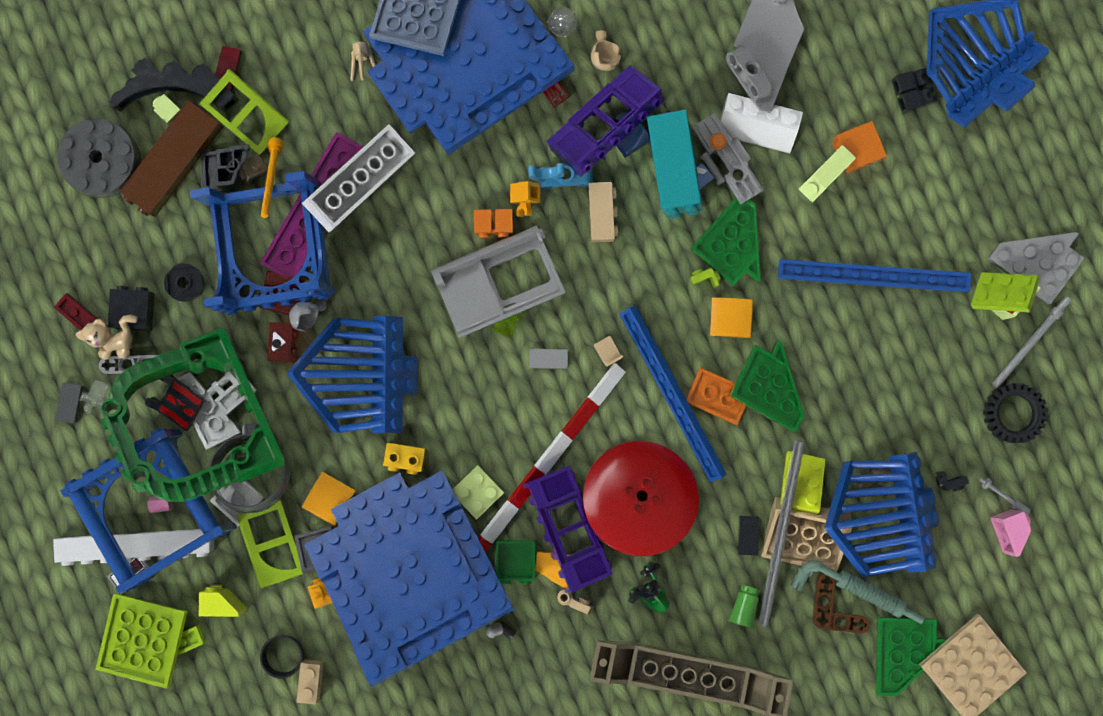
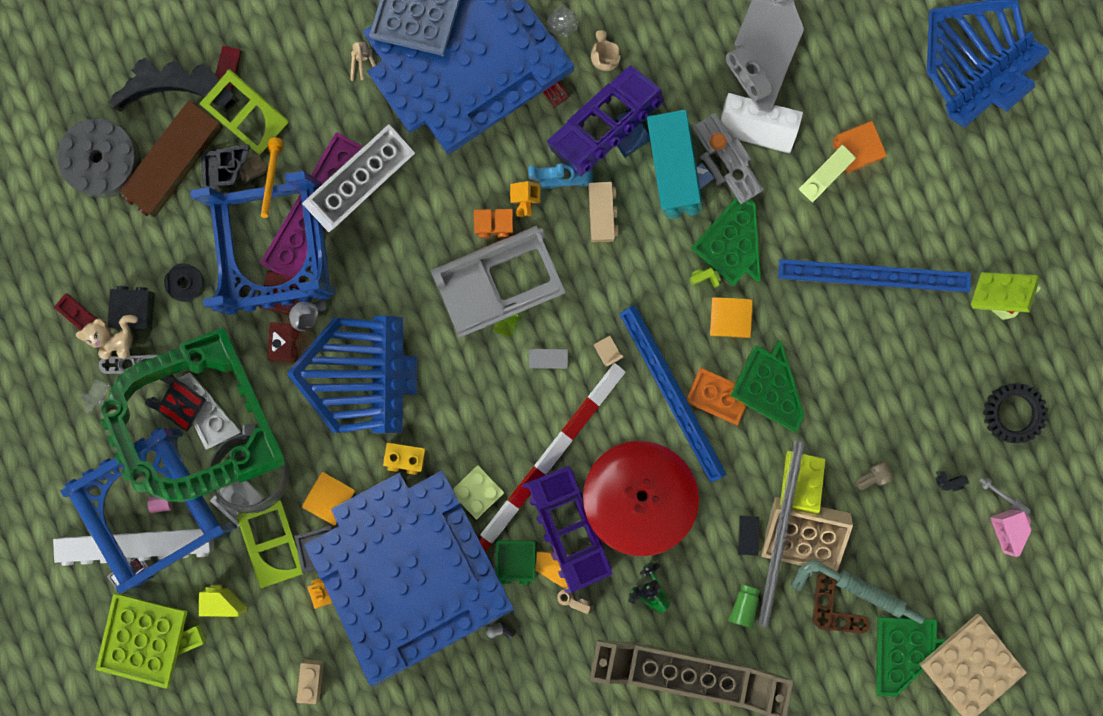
(69, 403): dark grey tile -> none
(165, 108): yellowish green window -> none
(228, 399): white plate -> none
(268, 669): black tyre -> none
(910, 98): black legs -> none
(914, 511): blue plate -> none
(1042, 256): light grey wing -> none
(1055, 313): light grey bar -> none

